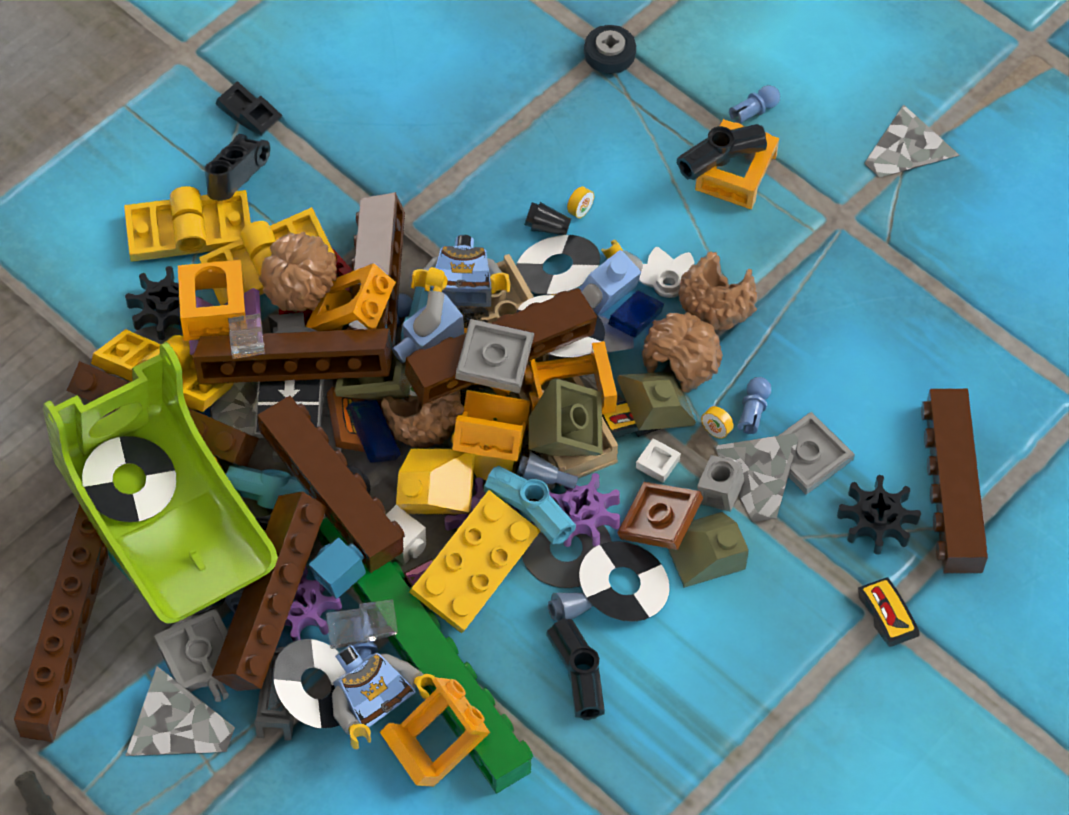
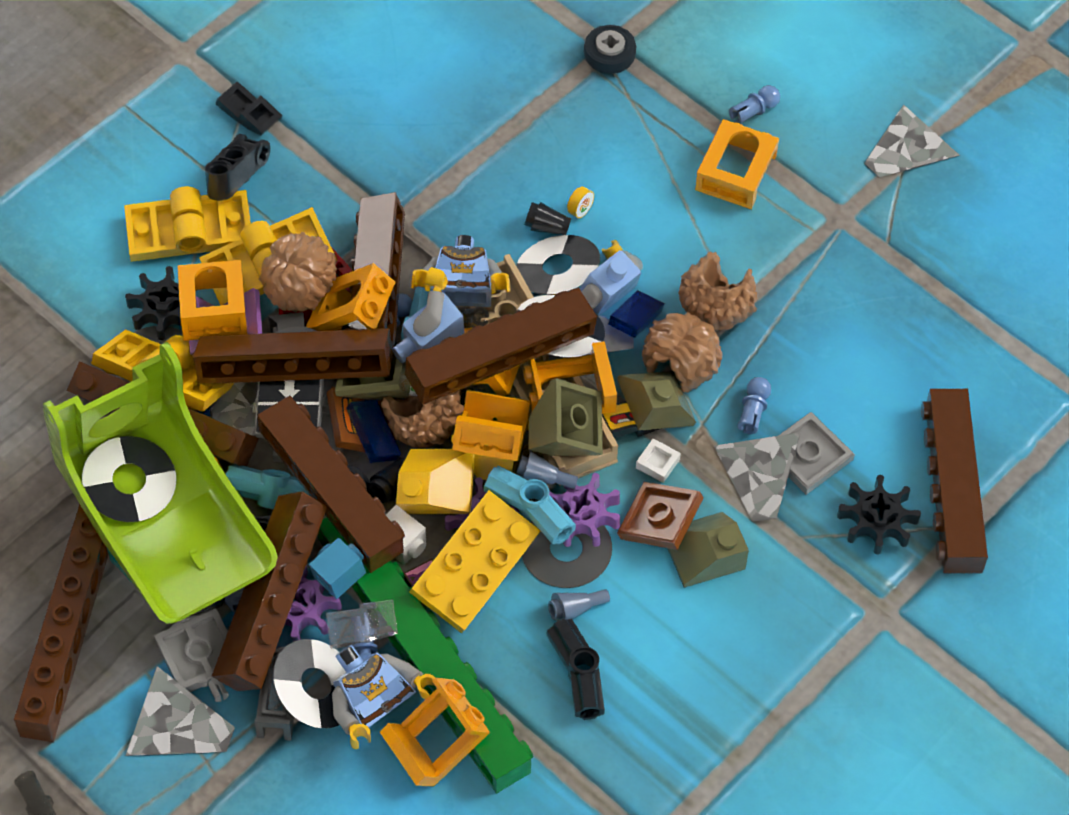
(246, 336): clear slope -> none
(385, 482): none -> black cone
(494, 356): light grey tile -> none
(635, 607): sticker -> none
(665, 270): white plate -> none
(717, 422): tile -> none
(720, 147): black piece -> none
(721, 494): light grey brick -> none
(889, 611): slope -> none

